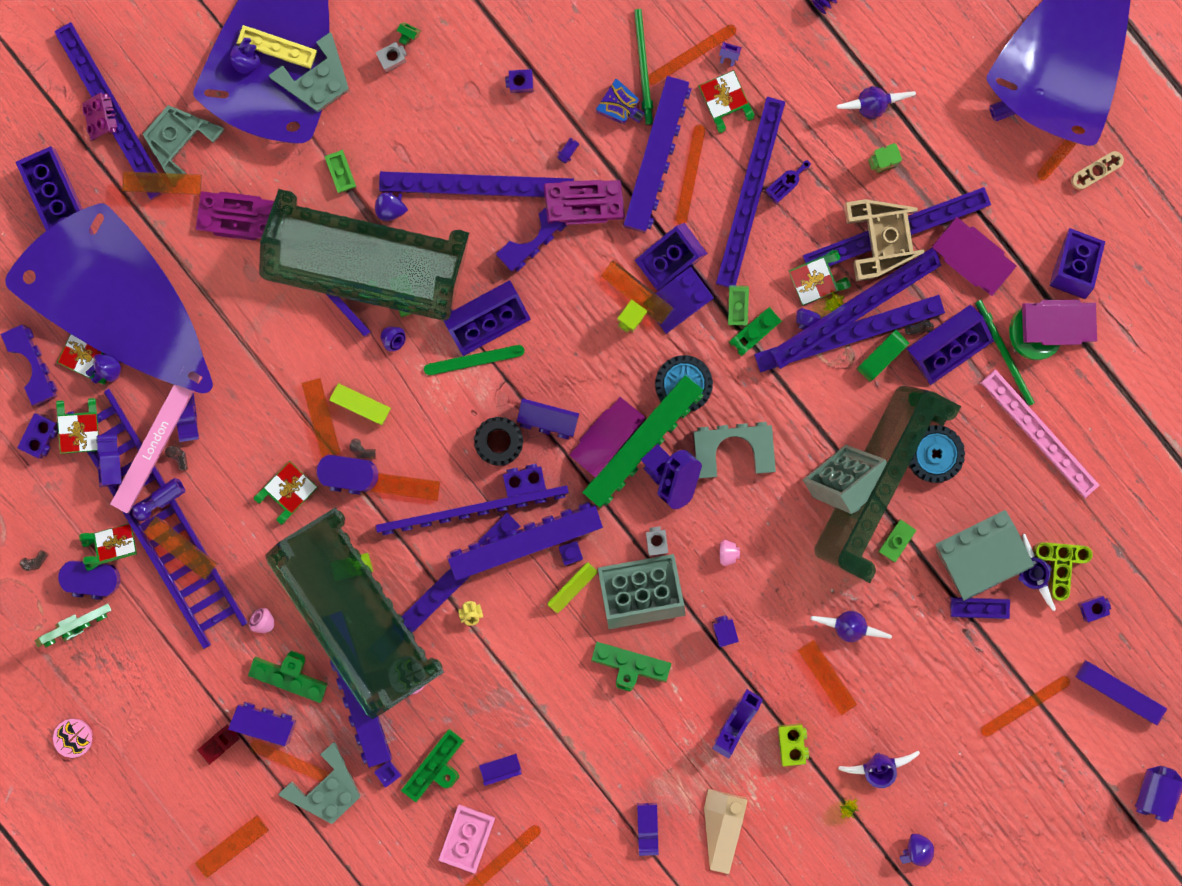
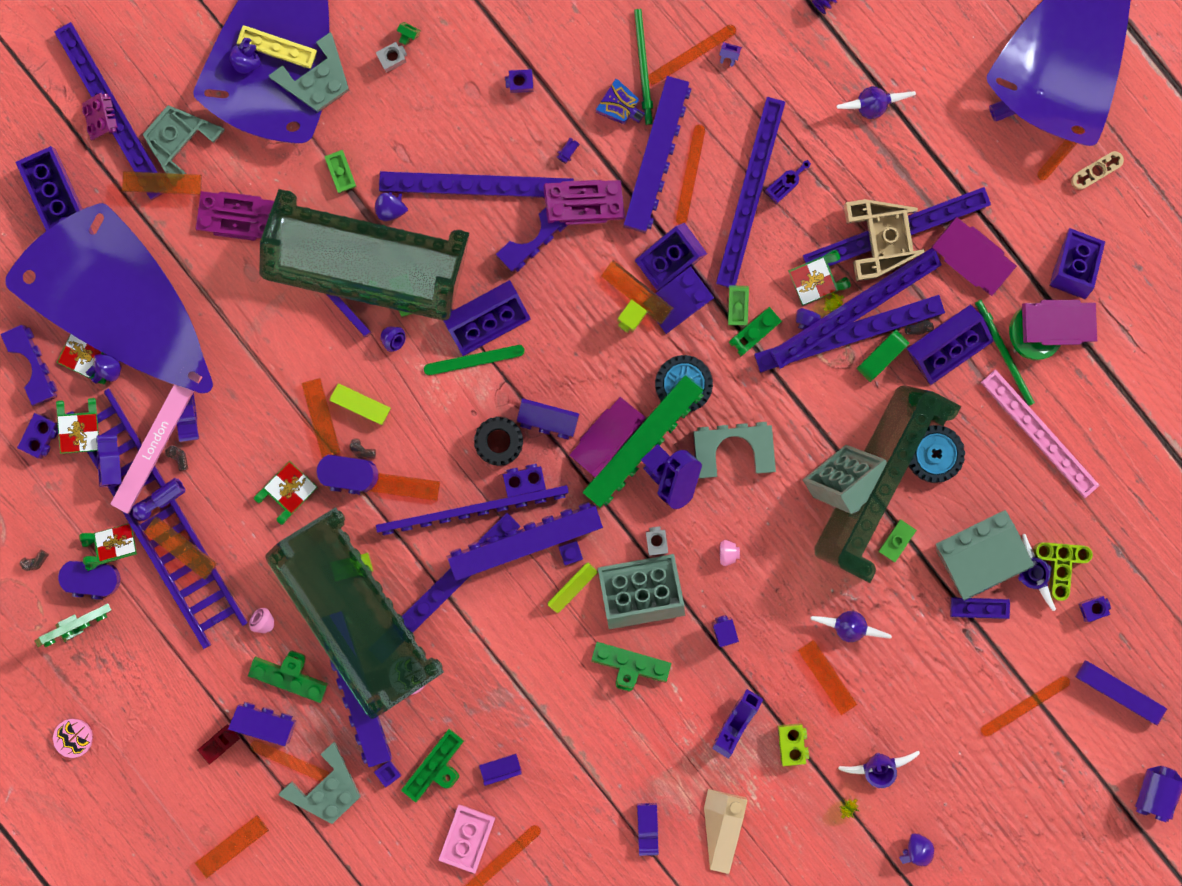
(470, 613): light yellow gear -> none
(723, 97): flag -> none
(885, 158): bright green brick -> none

